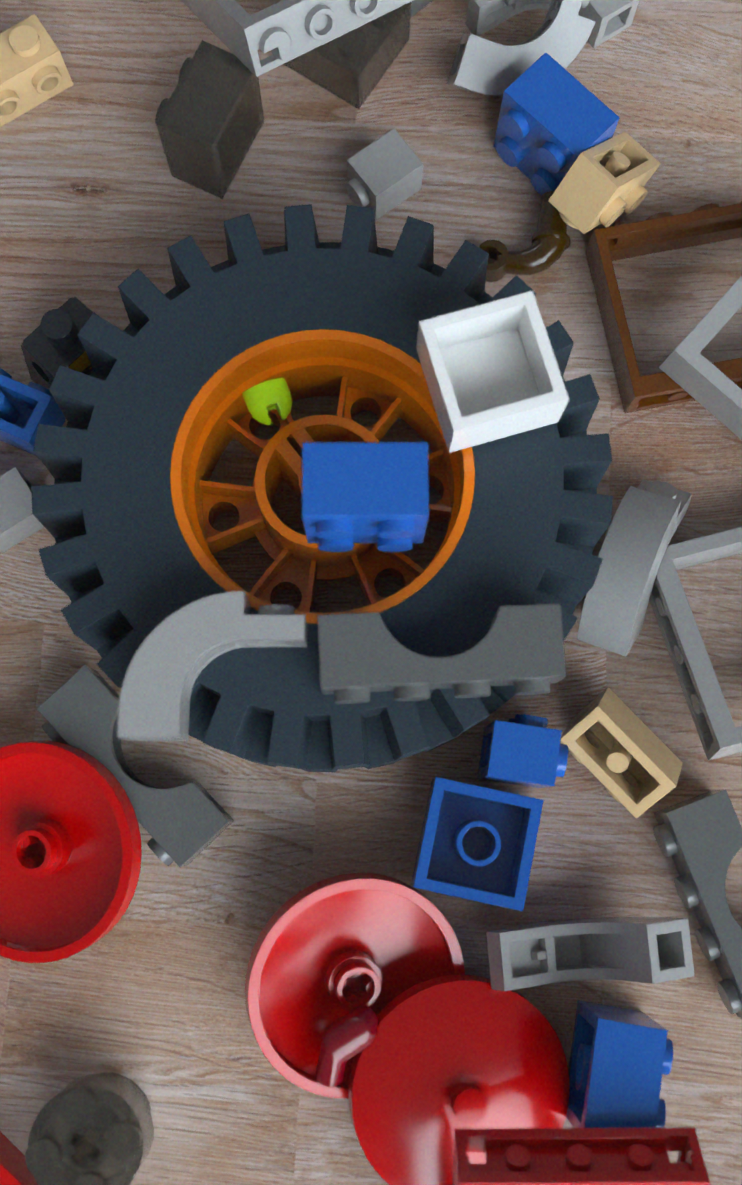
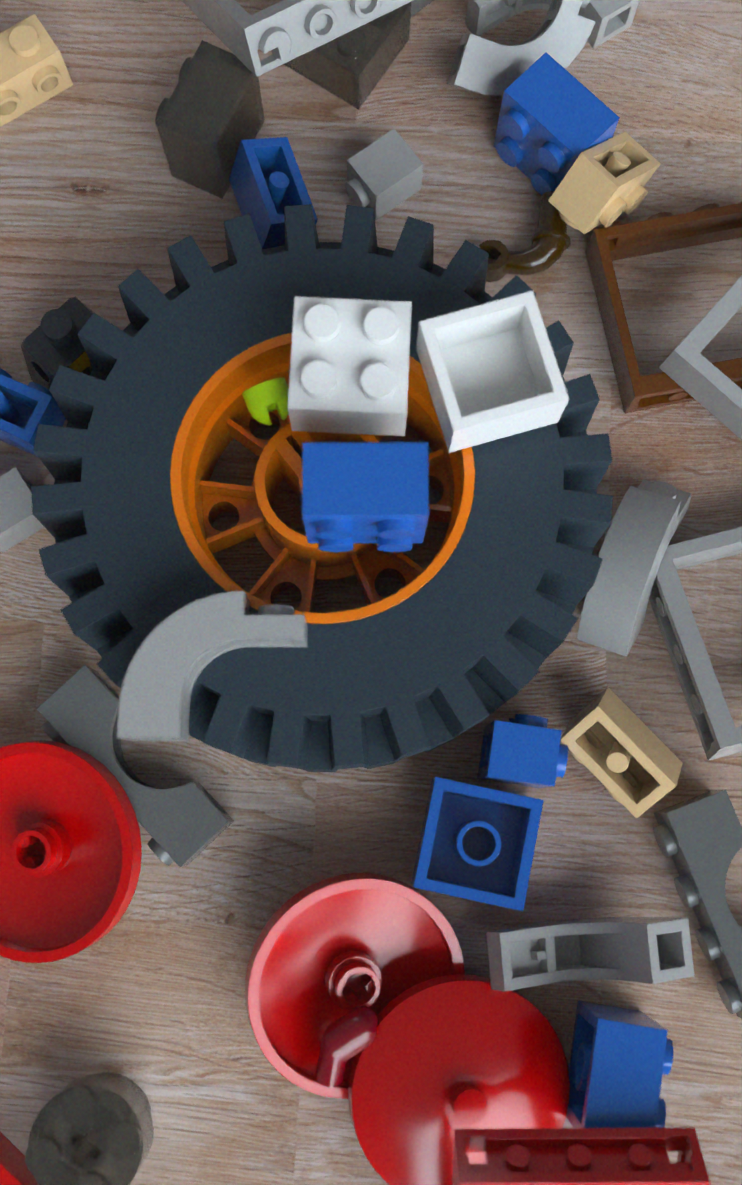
(264, 182): none -> blue brick
(349, 366): none -> white brick
(519, 650): dark grey arch -> none

